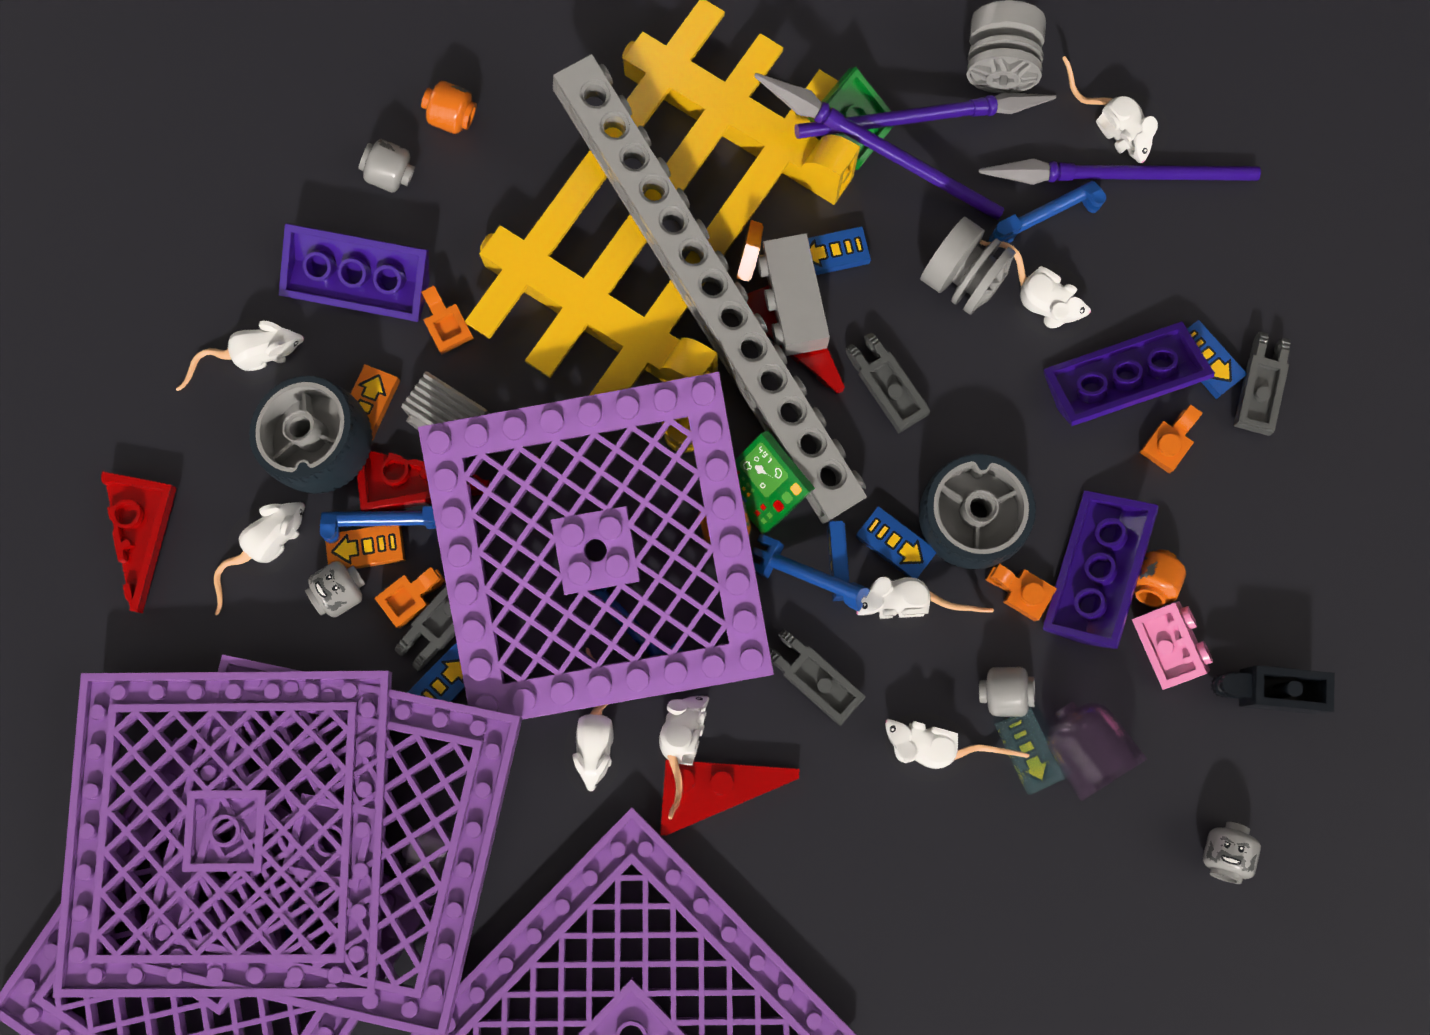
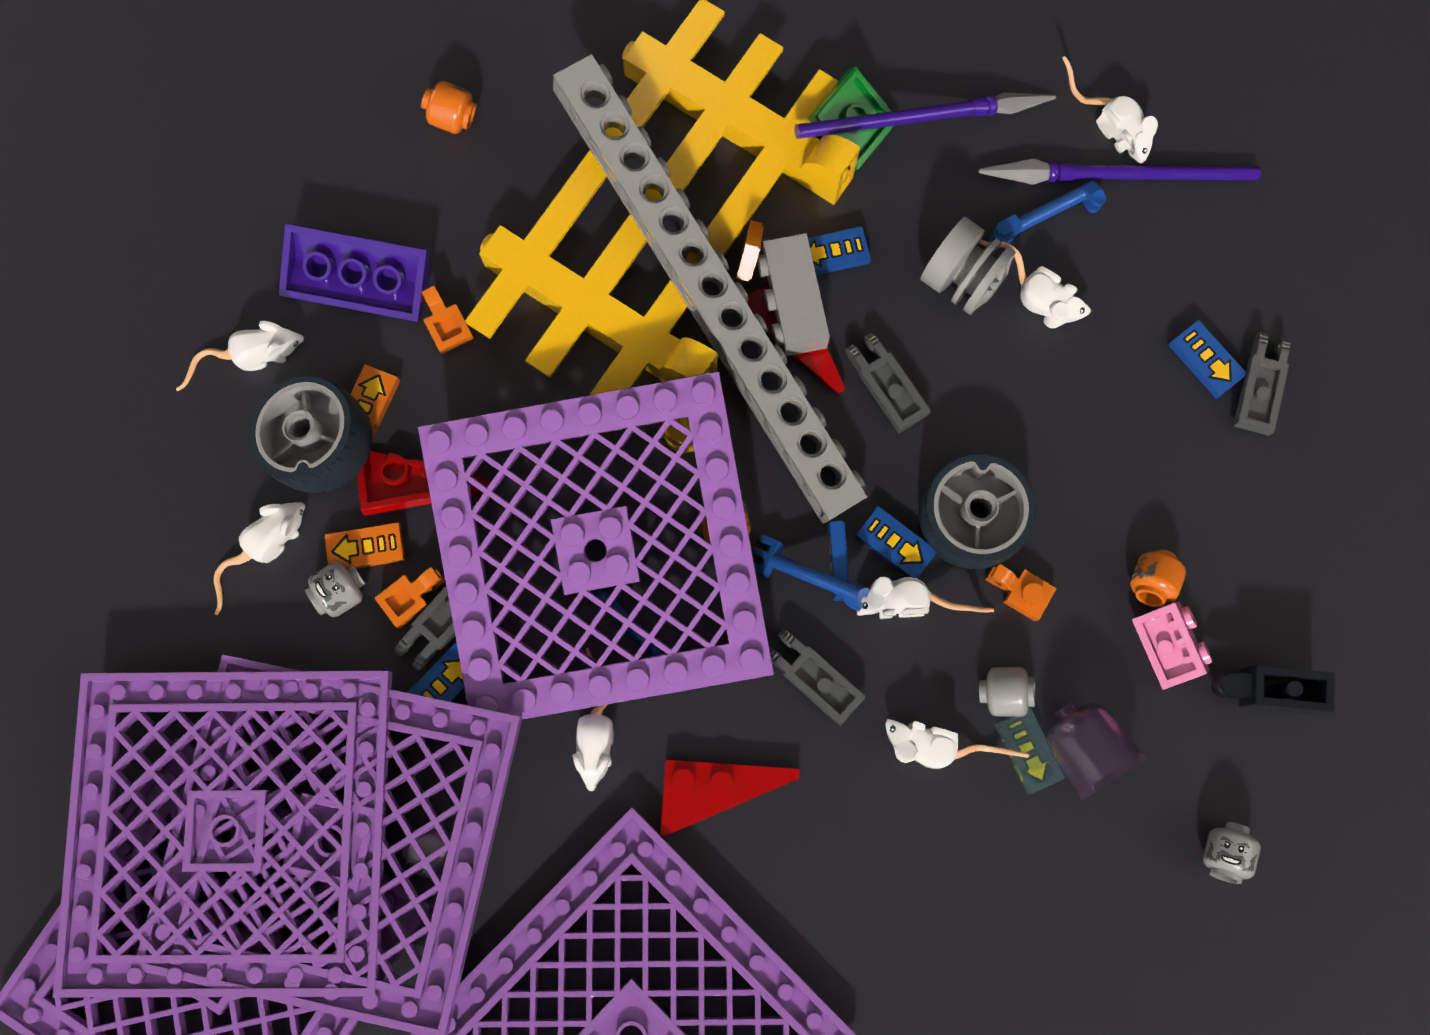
(139, 519): red wing -> none
(332, 521): blue hinge -> none
(386, 165): light grey head -> none
(437, 402): light grey brick -> none
(681, 735): white animal -> none
(769, 482): tile -> none
(806, 104): dark purple piece -> none
(1006, 47): light grey wheel -> none
(1100, 569): dark purple slope -> none
(1127, 374): dark purple slope -> none
(1168, 442): orange plate -> none

